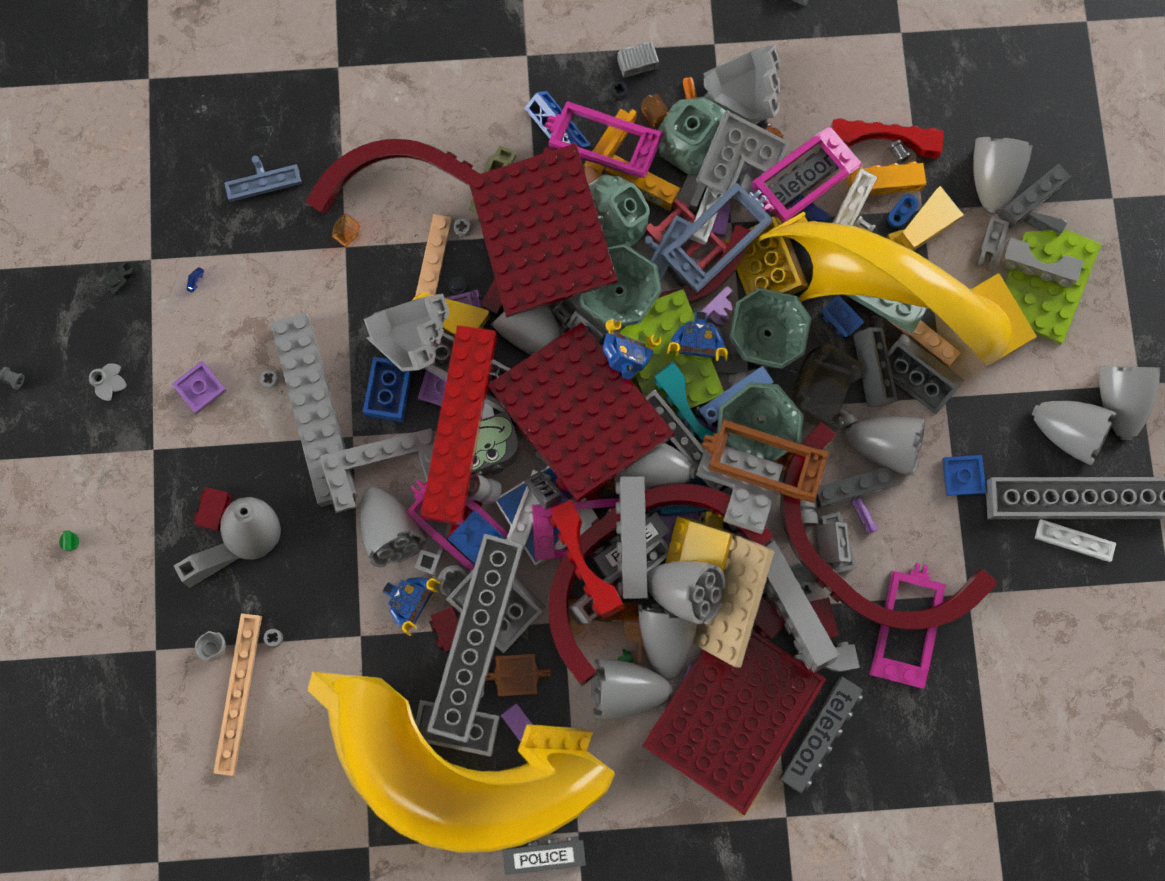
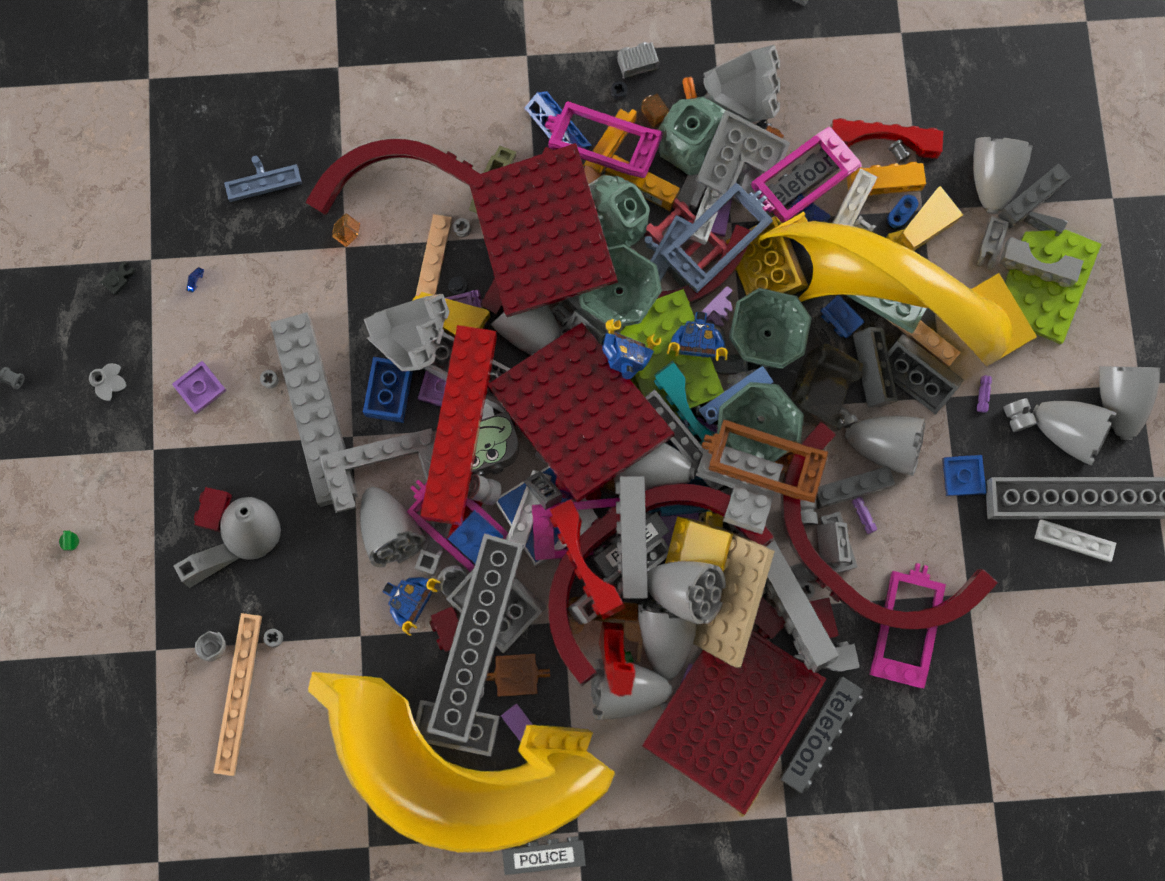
(618, 672): none -> red arch
(984, 393): none -> medium lavender axle
(1020, 415): none -> light grey wheel

